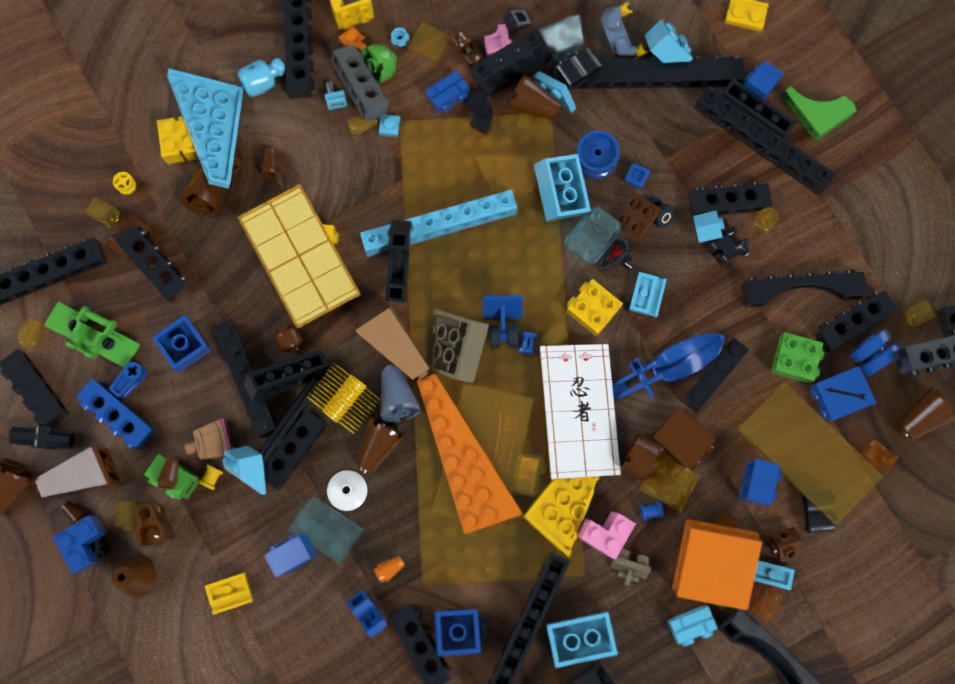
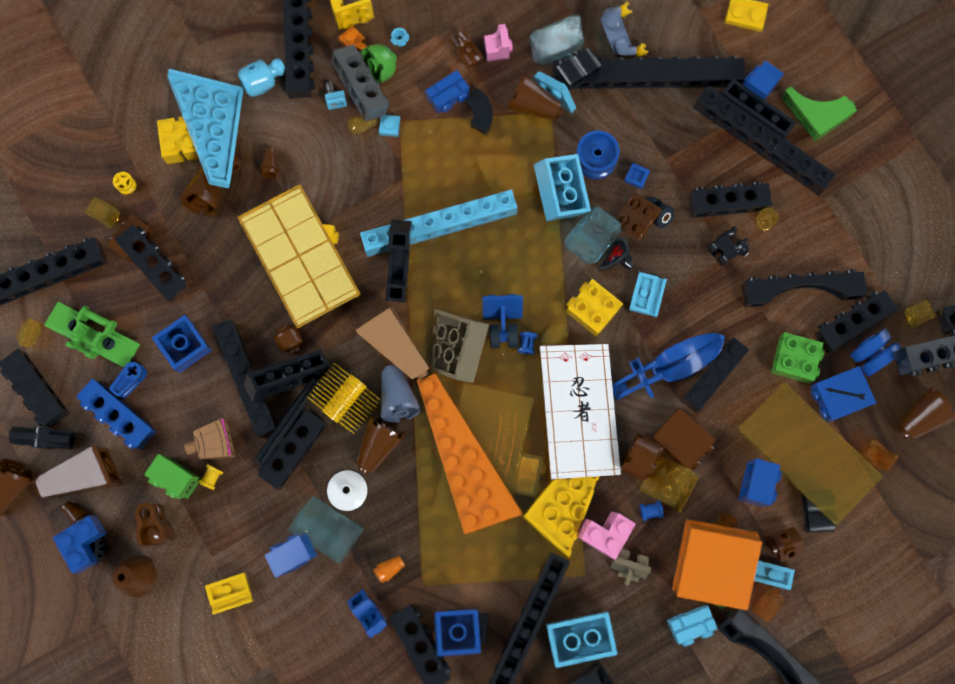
(126, 515): clear yellow brick -> none
(169, 474): reddish brown cone -> none
(247, 466): medium azure slope -> none
(429, 42): clear yellow piece -> none
(511, 62): black fence -> none
(516, 20): black slope -> none
(667, 44): medium azure slope -> none
(708, 226): medium azure brick -> none

